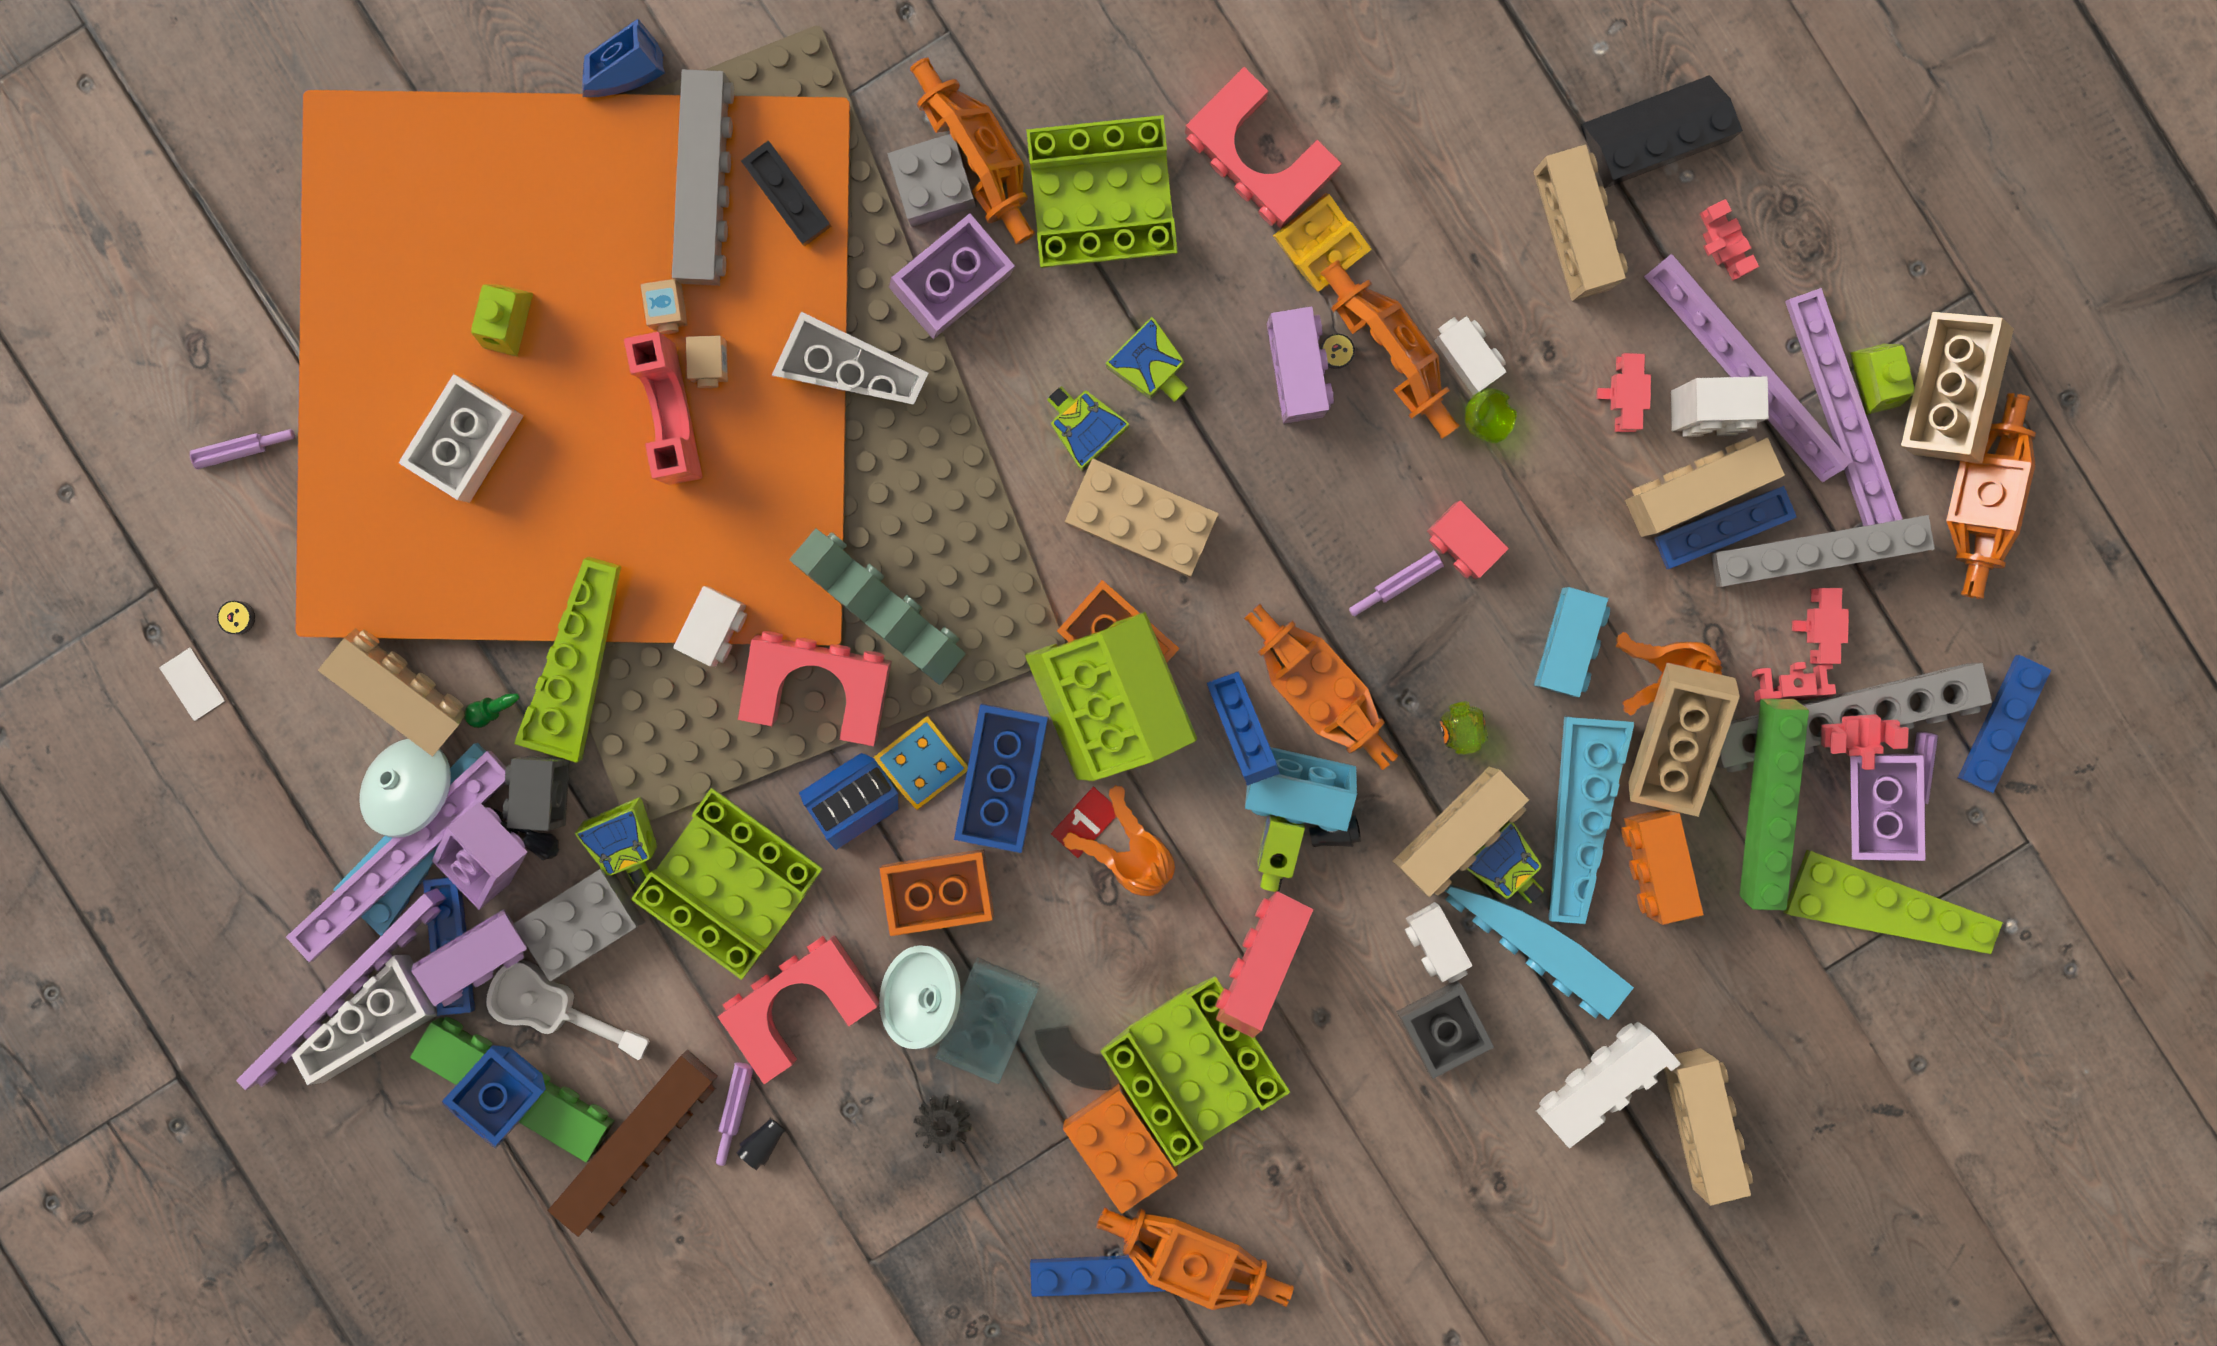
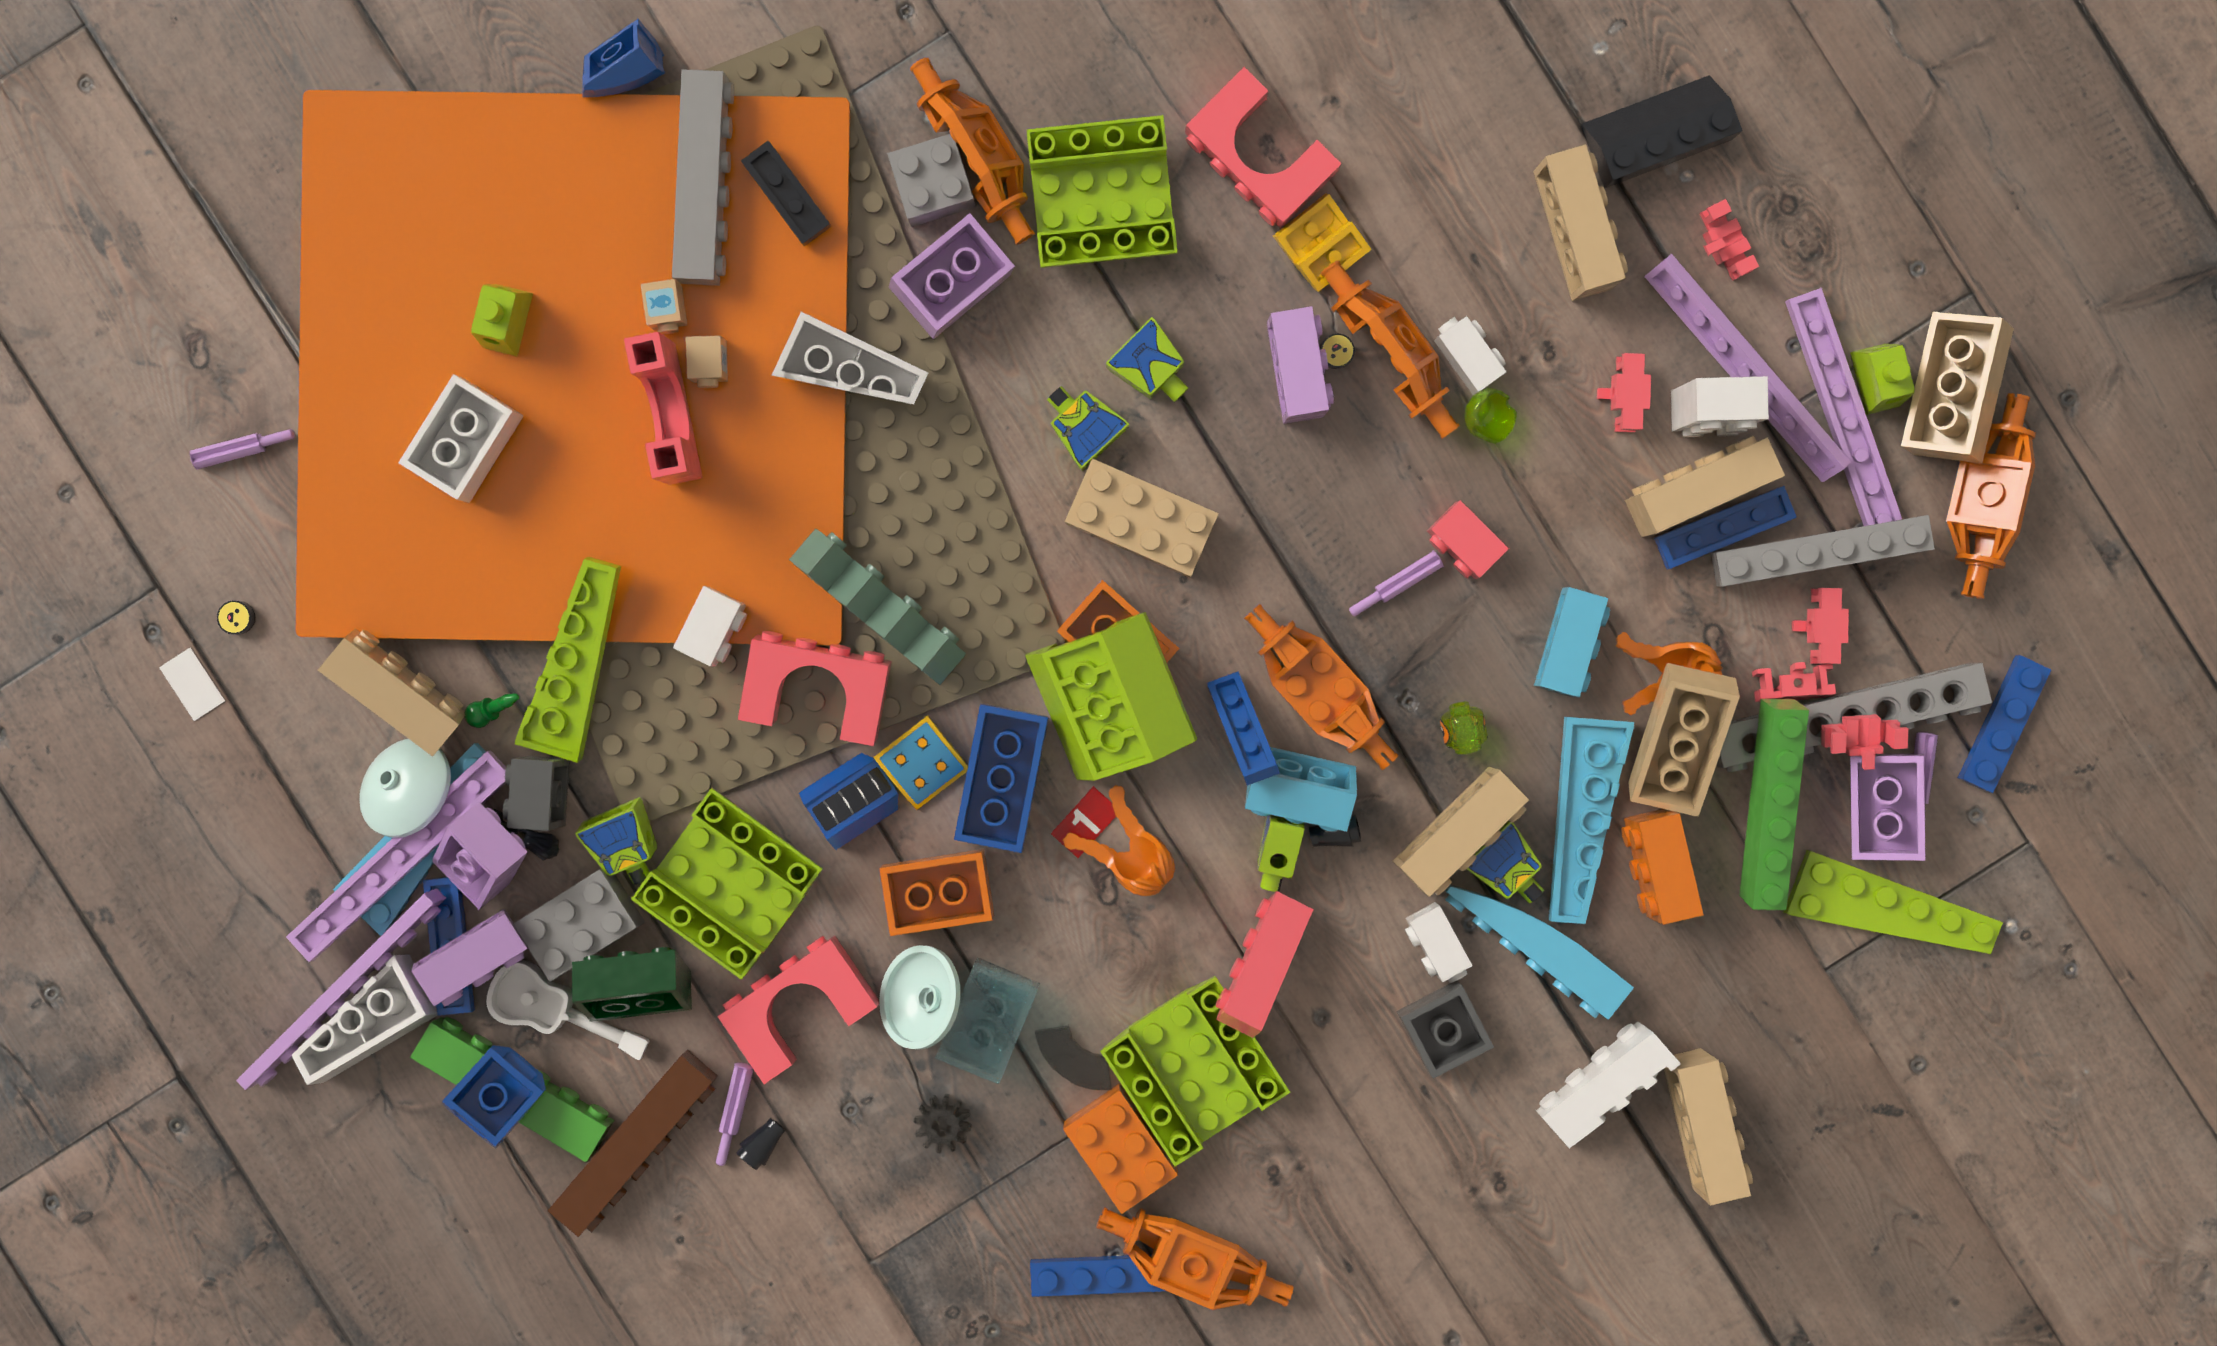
(631, 984): none -> dark green brick

